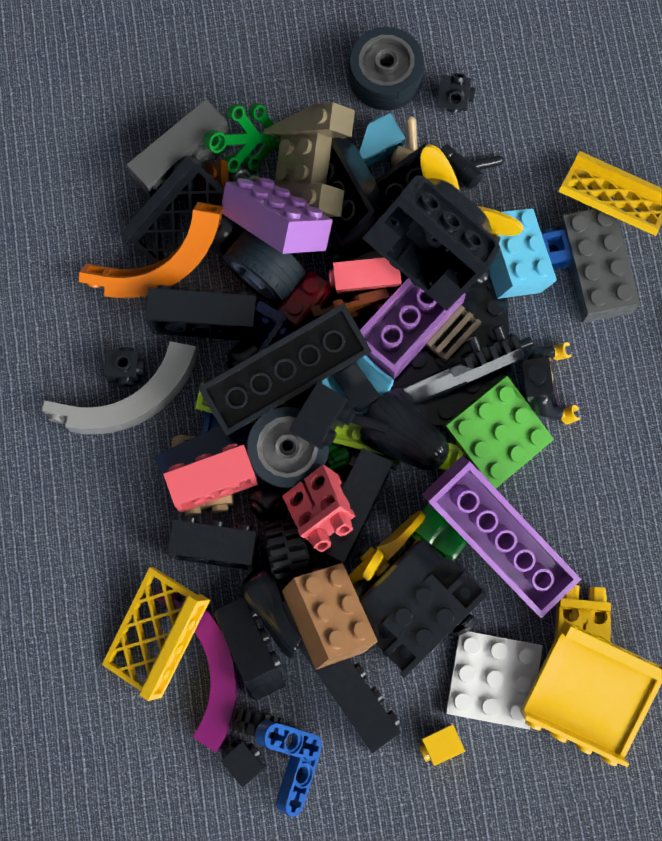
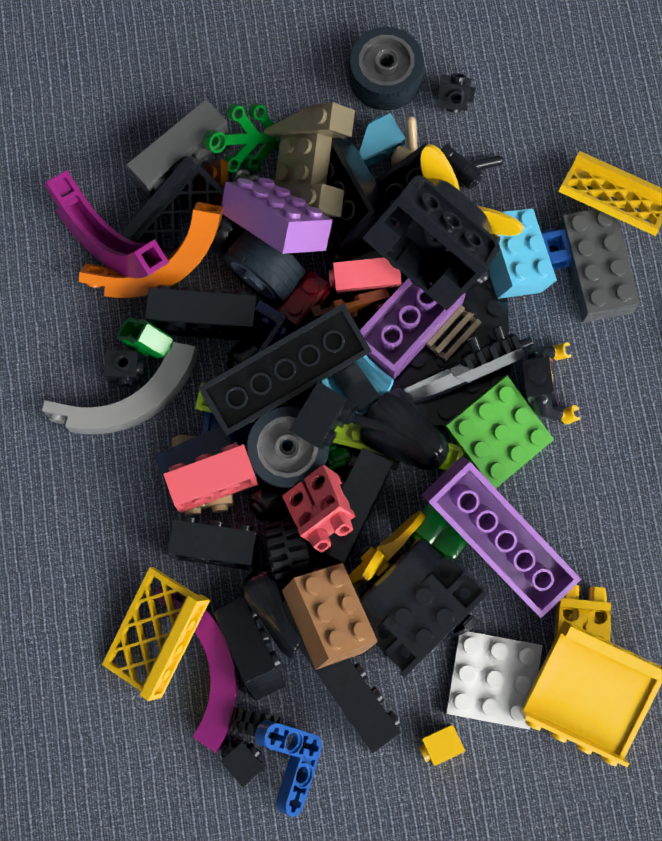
(101, 240): none -> magenta arch
(145, 338): none -> green brick

